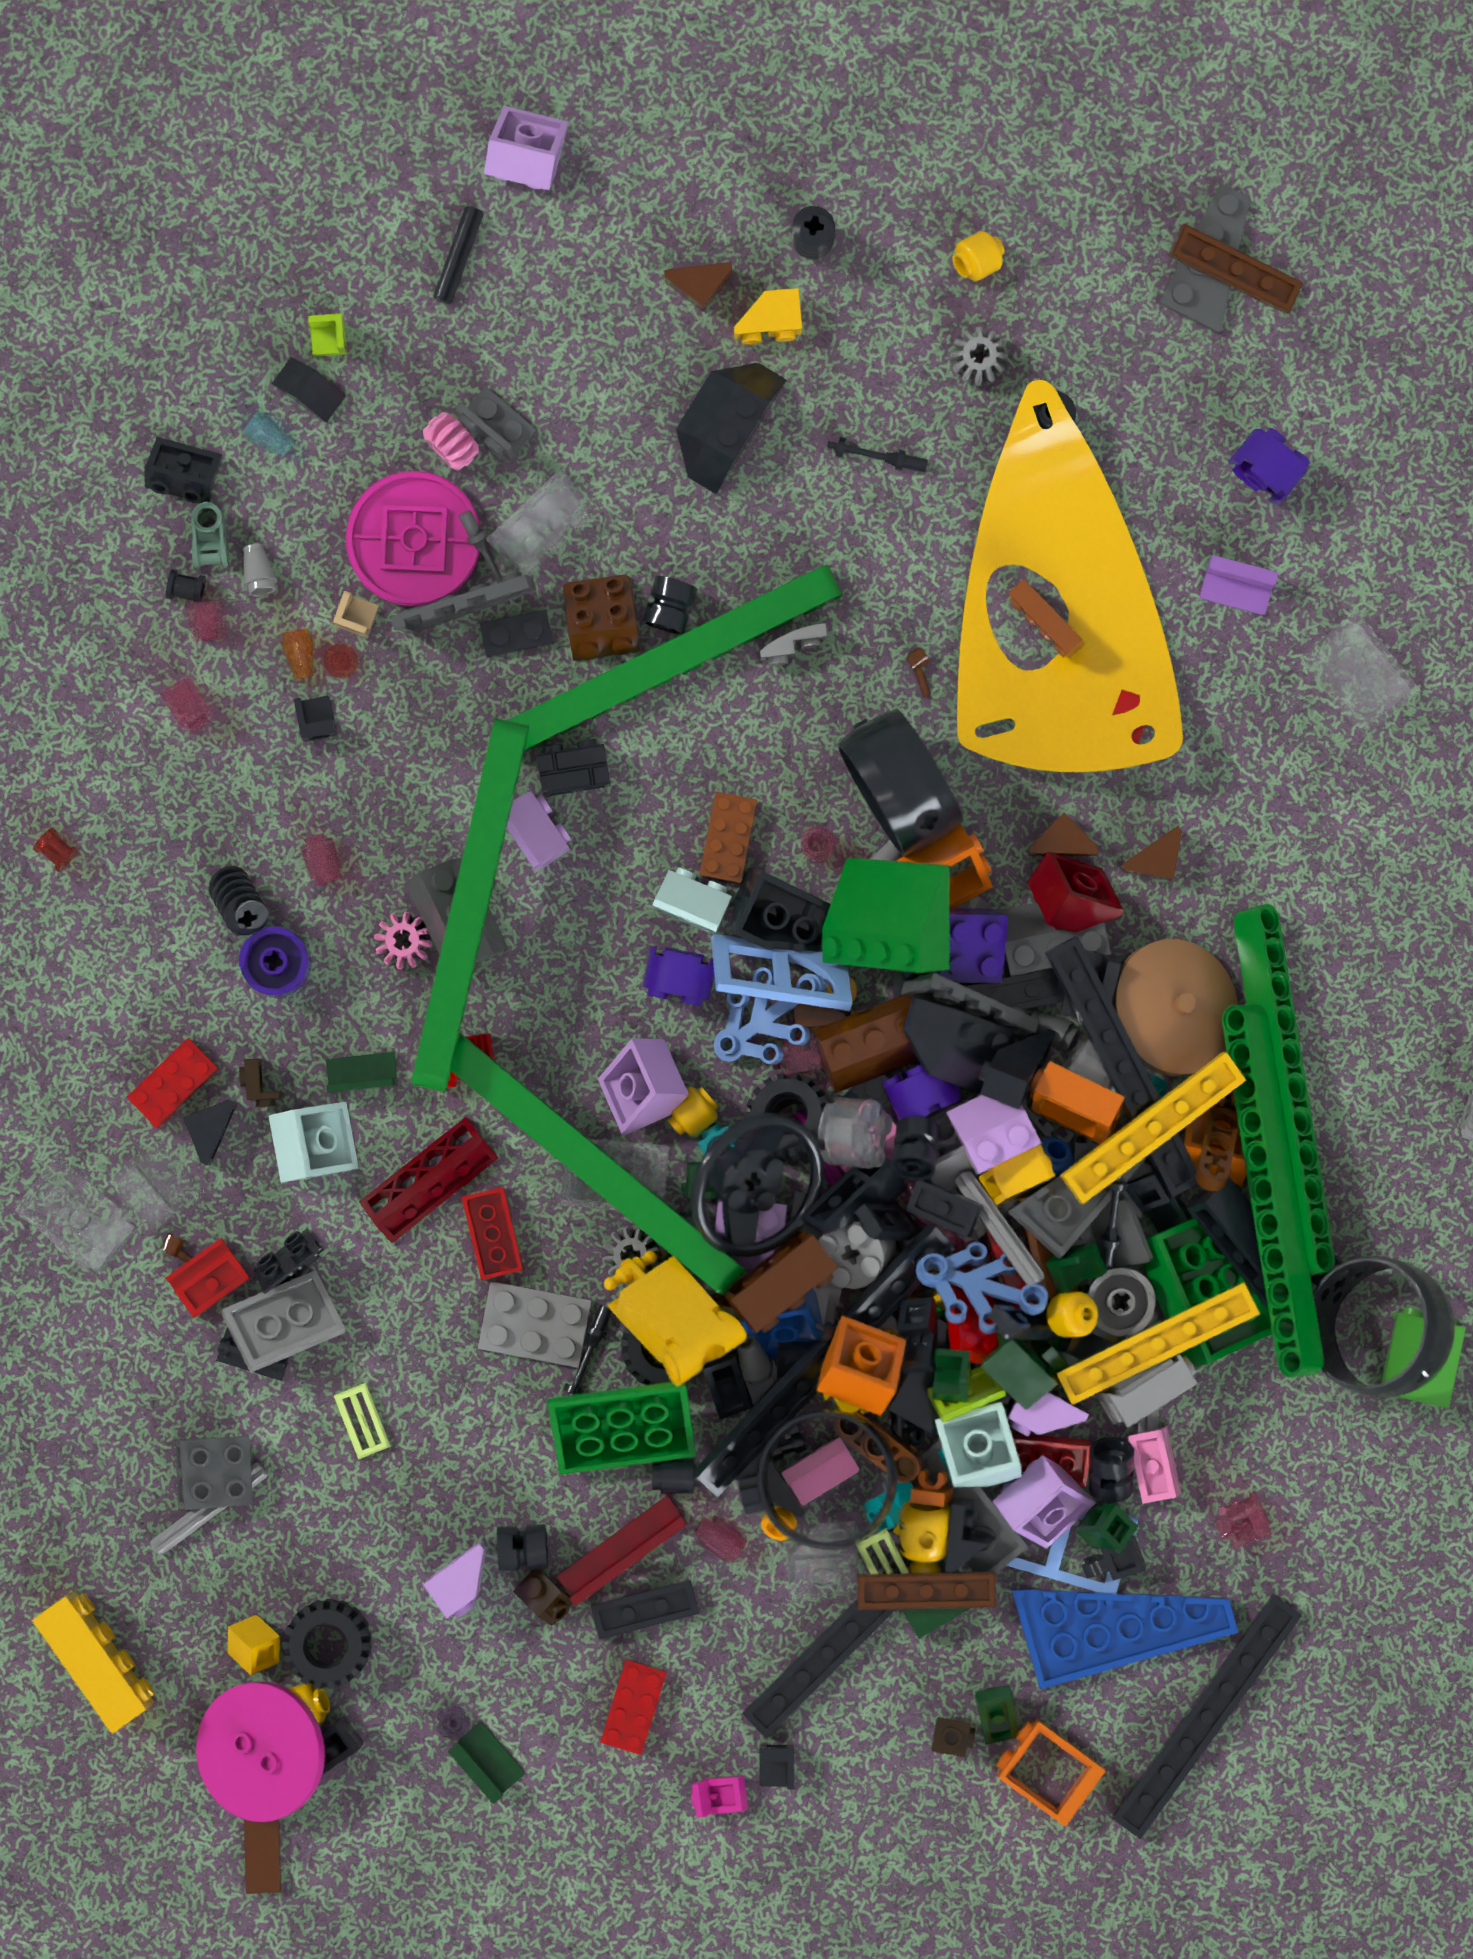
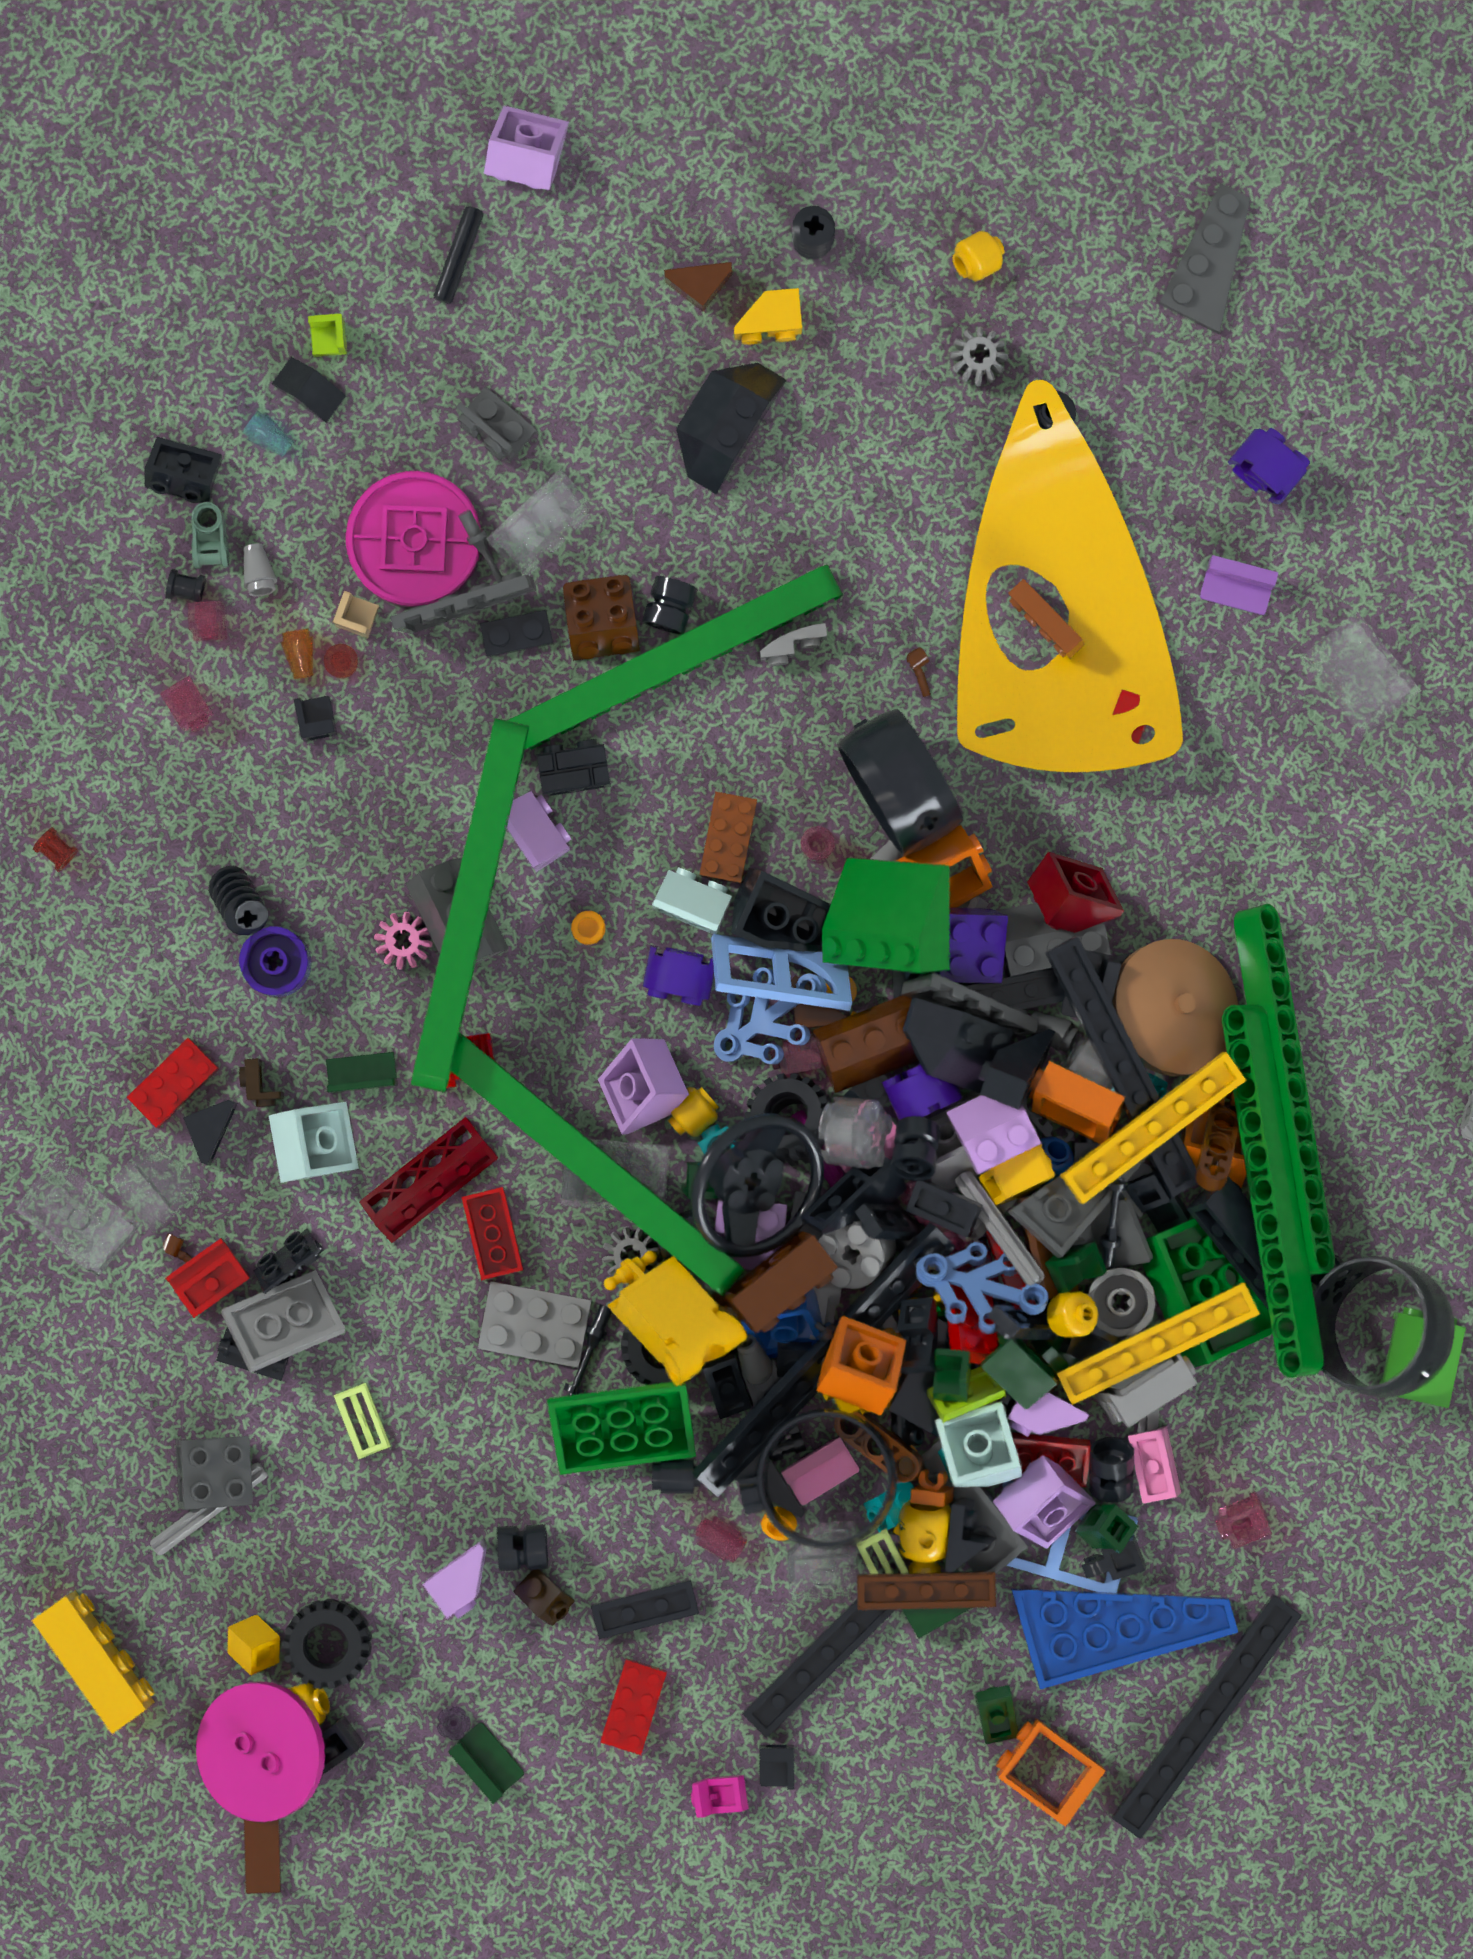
(321, 859): clear pink brick -> none
(451, 441): bright pink gear -> none
(588, 927): none -> light orange tile
(622, 1550): dark red fence -> none
(897, 459): black piece -> none
(953, 1736): dark brown bracket -> none
(1063, 839): reddish brown slope -> none
(1157, 859): reddish brown slope -> none
(1235, 268): reddish brown tile -> none

